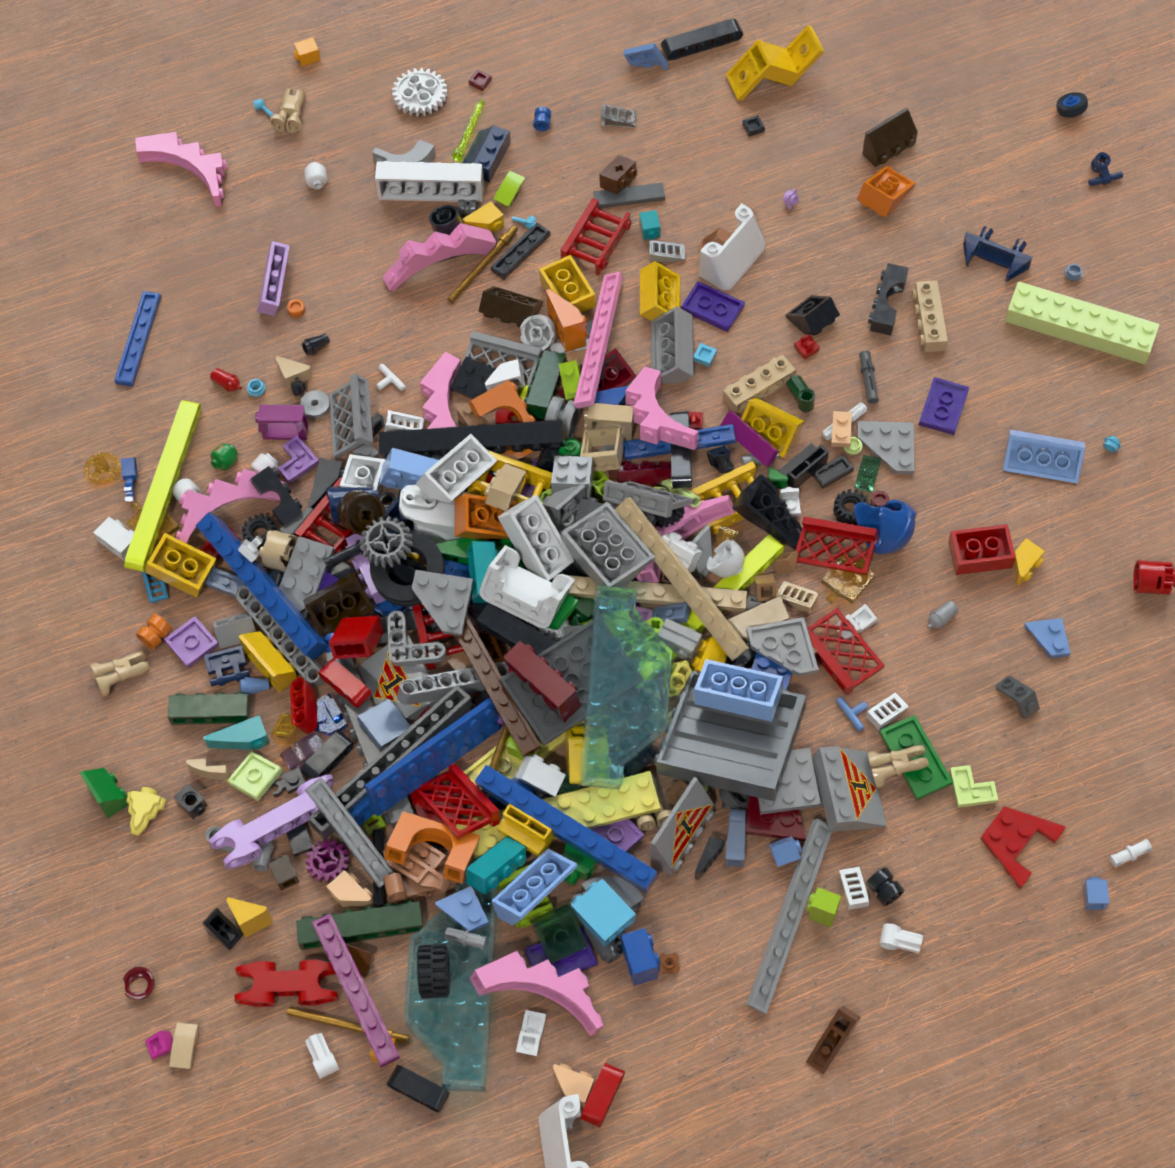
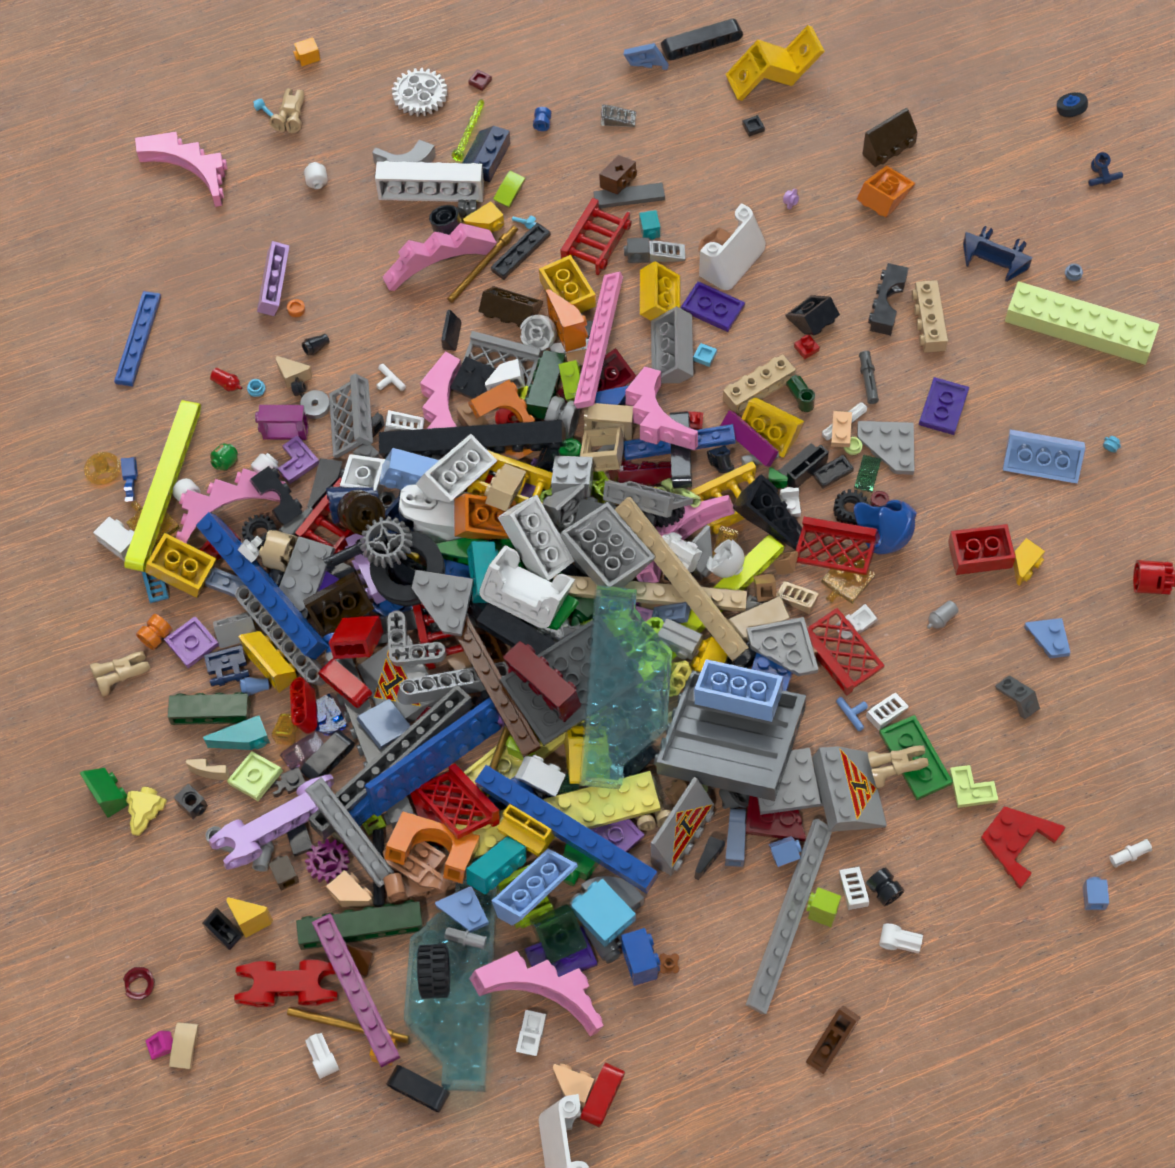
(451, 331): none -> black slope
(637, 250): none -> dark grey brick

